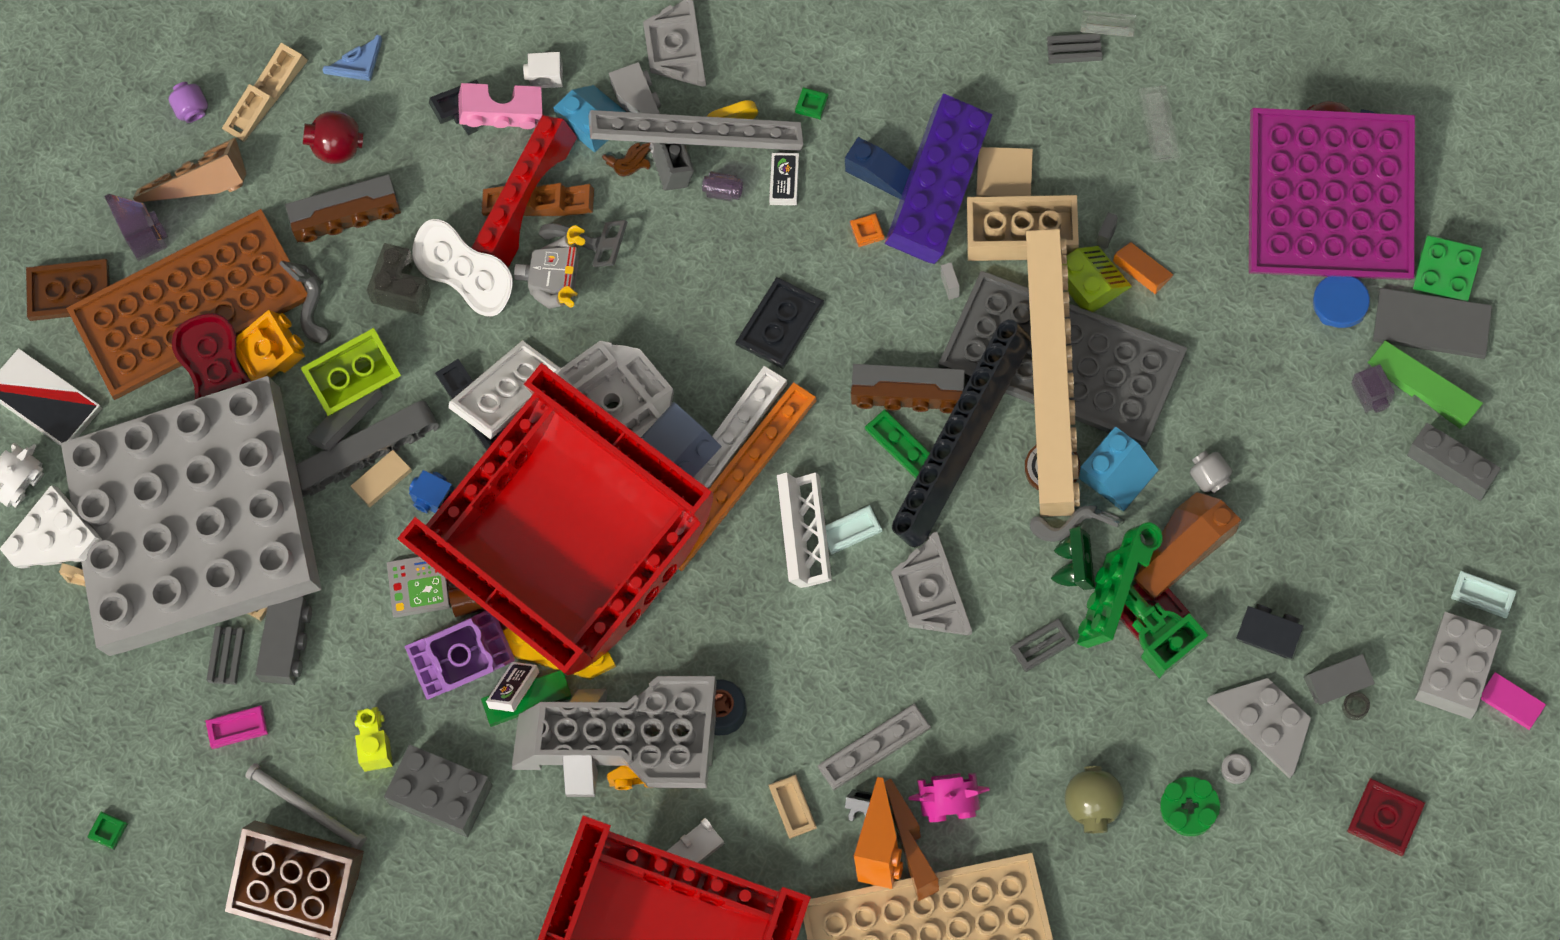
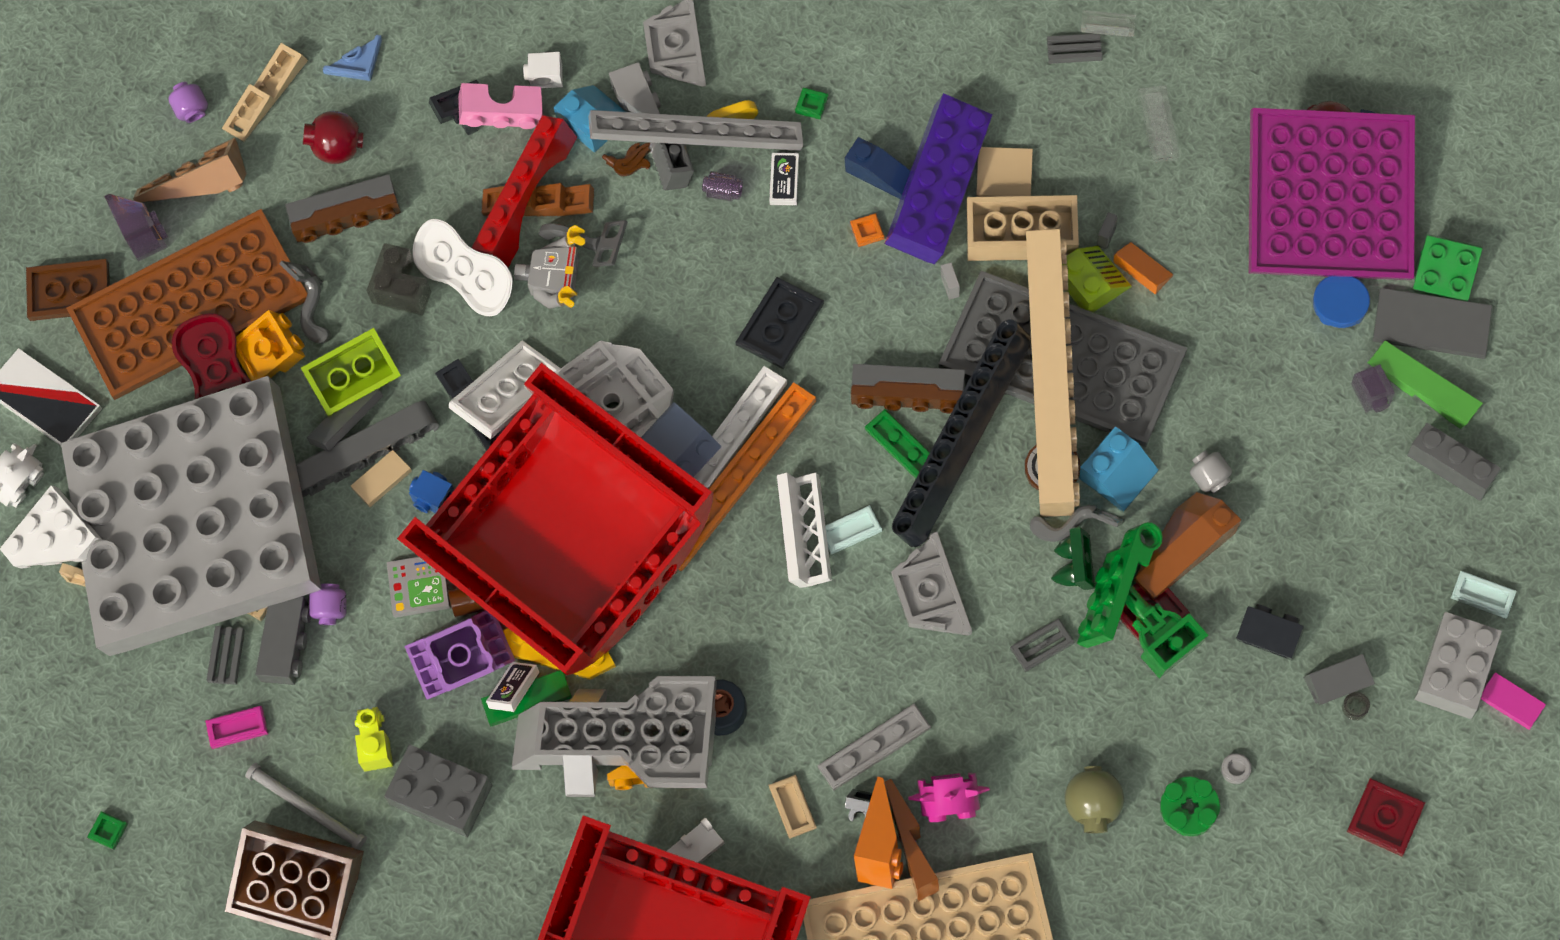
(328, 604): none -> medium lavender head
(1266, 720): light grey wing -> none

